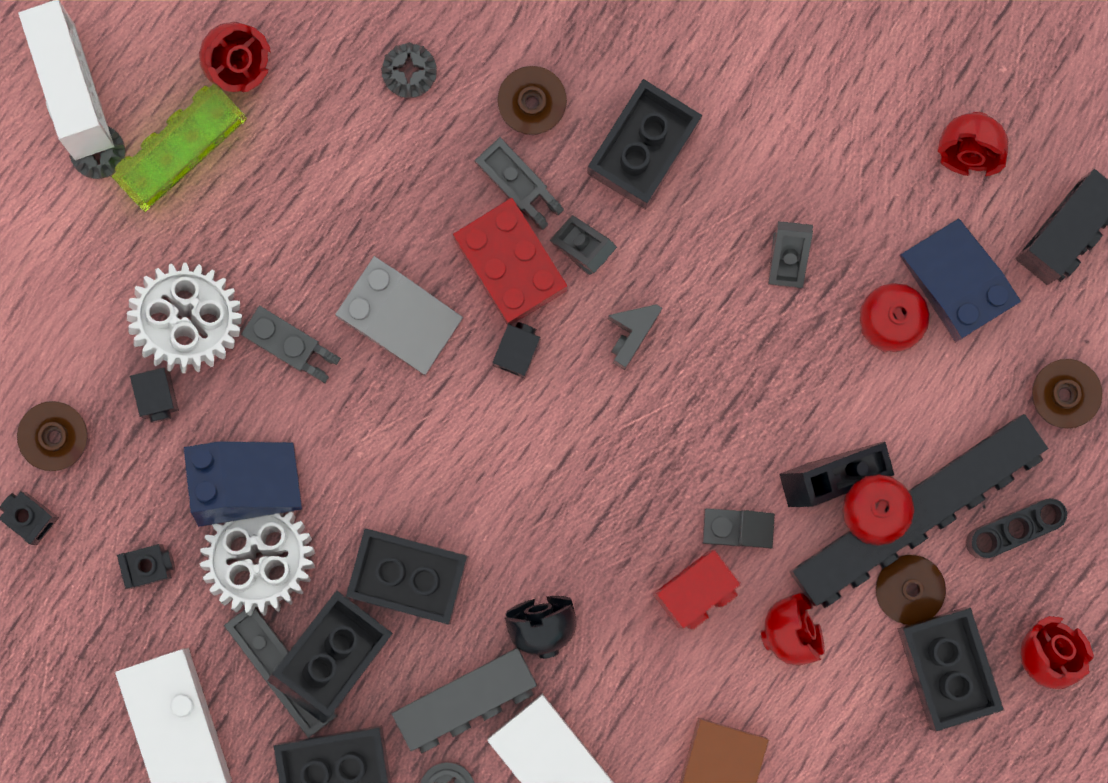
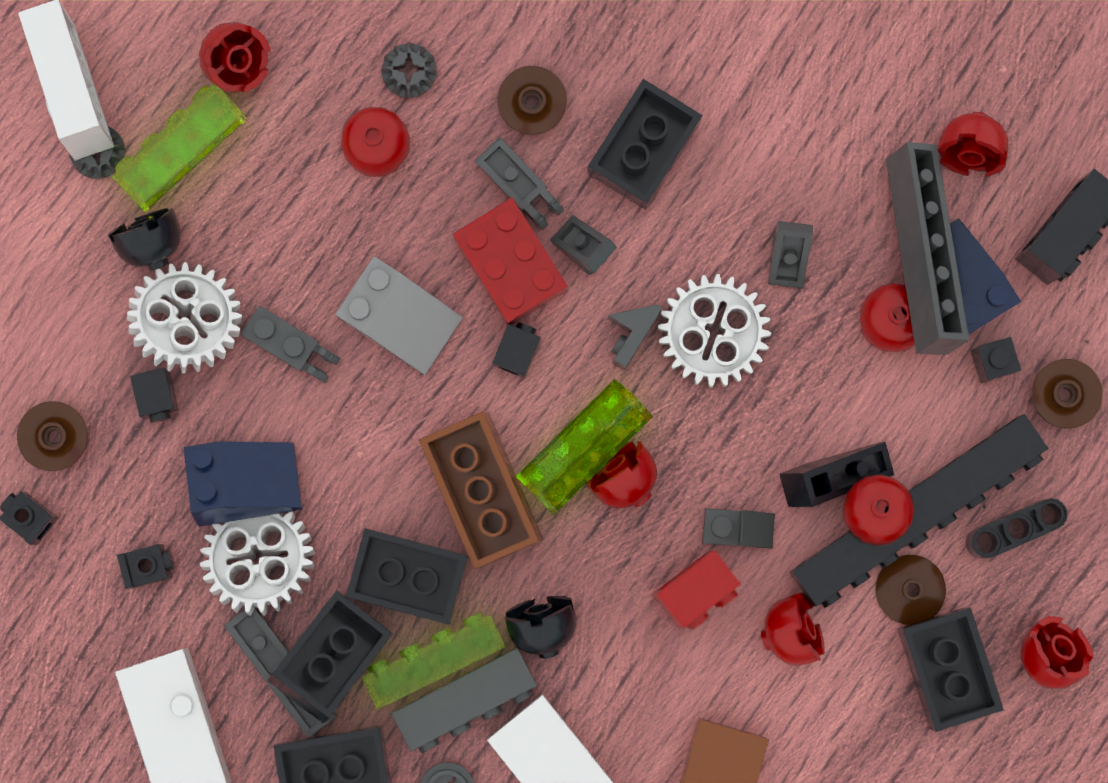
(148, 239): none -> black cylinder
(375, 141): none -> red cylinder
(428, 664): none -> clear neon green brick
(481, 489): none -> dark orange brick
(584, 446): none -> clear neon green brick
(626, 478): none -> red cylinder
(684, 320): none -> white gear
(927, 249): none -> dark grey brick
(995, 360): none -> black brick

